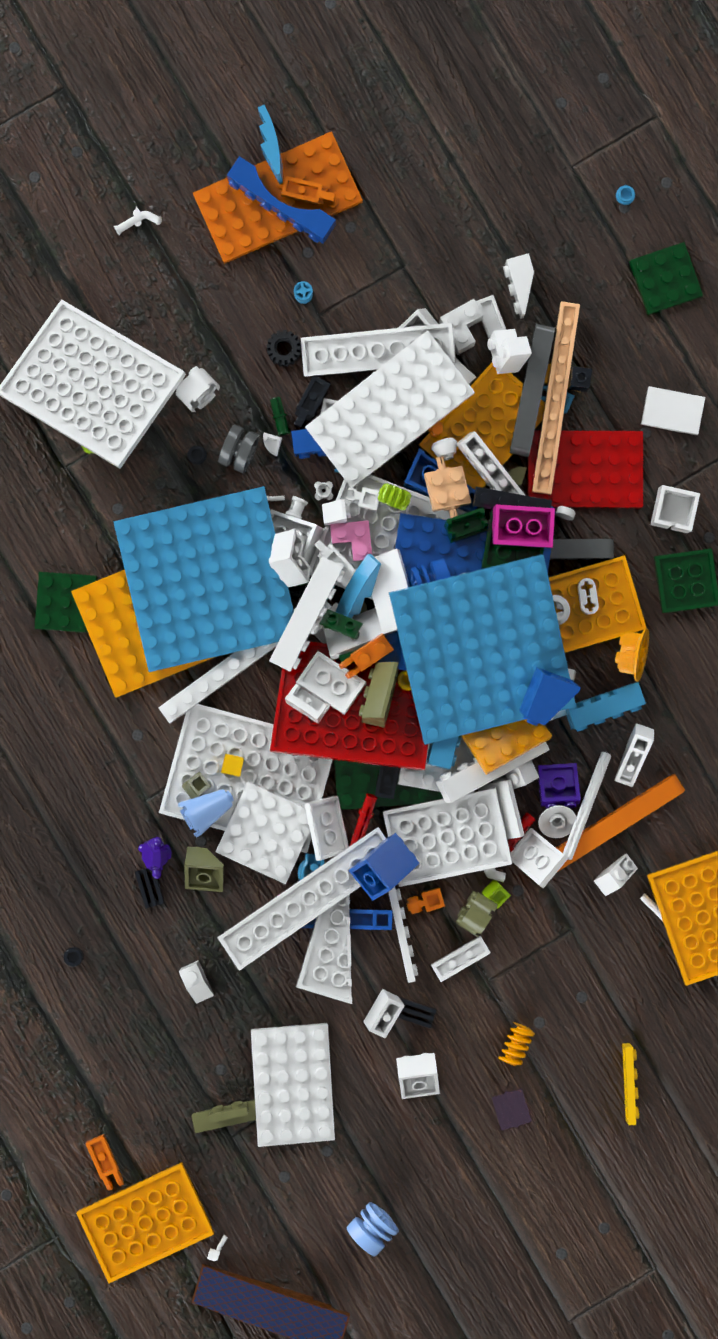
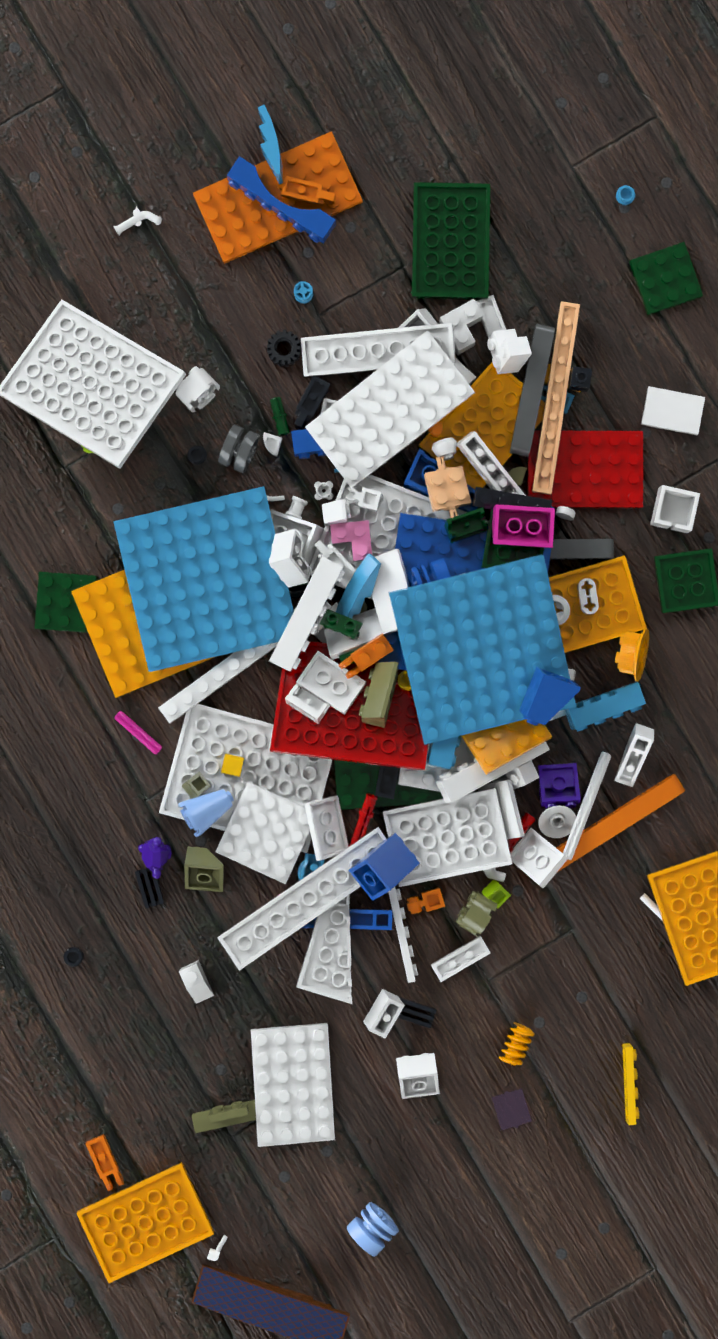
(138, 732): none -> dark pink axle
(394, 496): lime gear -> none
(451, 240): none -> dark green plate
(520, 275): white slope -> none
(615, 875): white slope -> none

